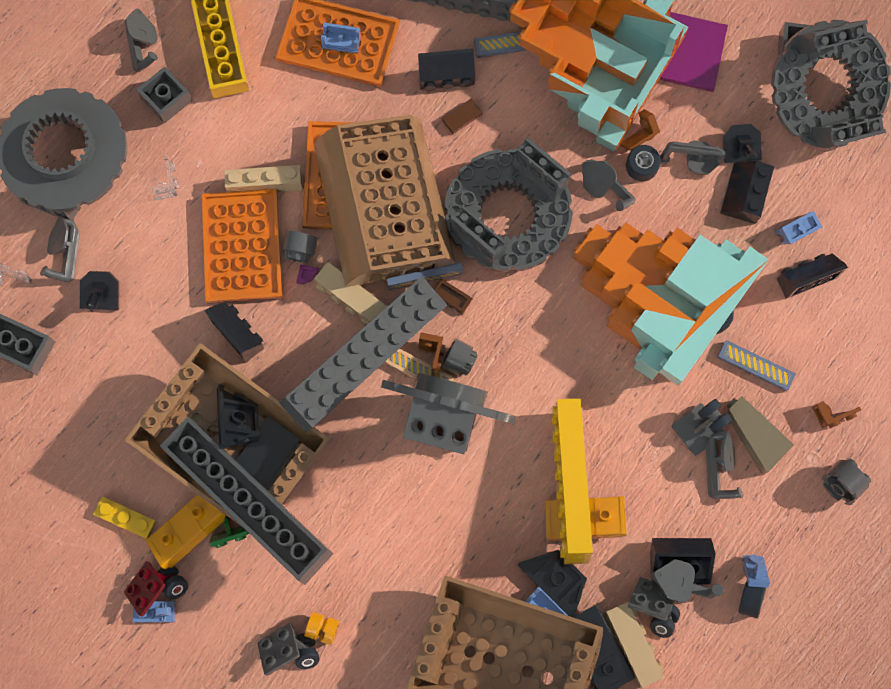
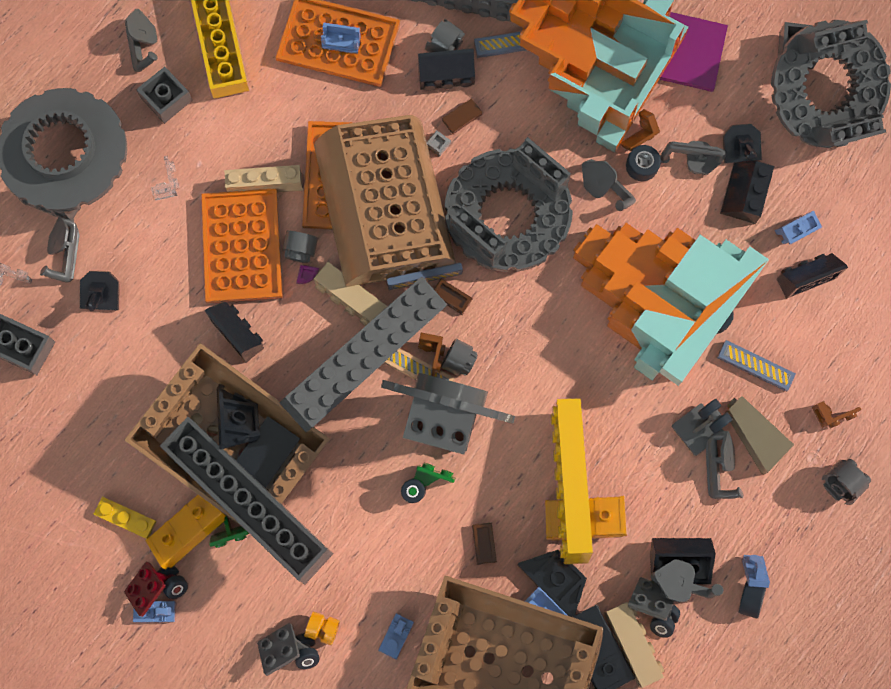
(396, 636): none -> medium blue hinge
(415, 488): none -> plate
(438, 143): none -> light grey tile
(445, 37): none -> dark grey brick
(484, 543): none -> reddish brown tile

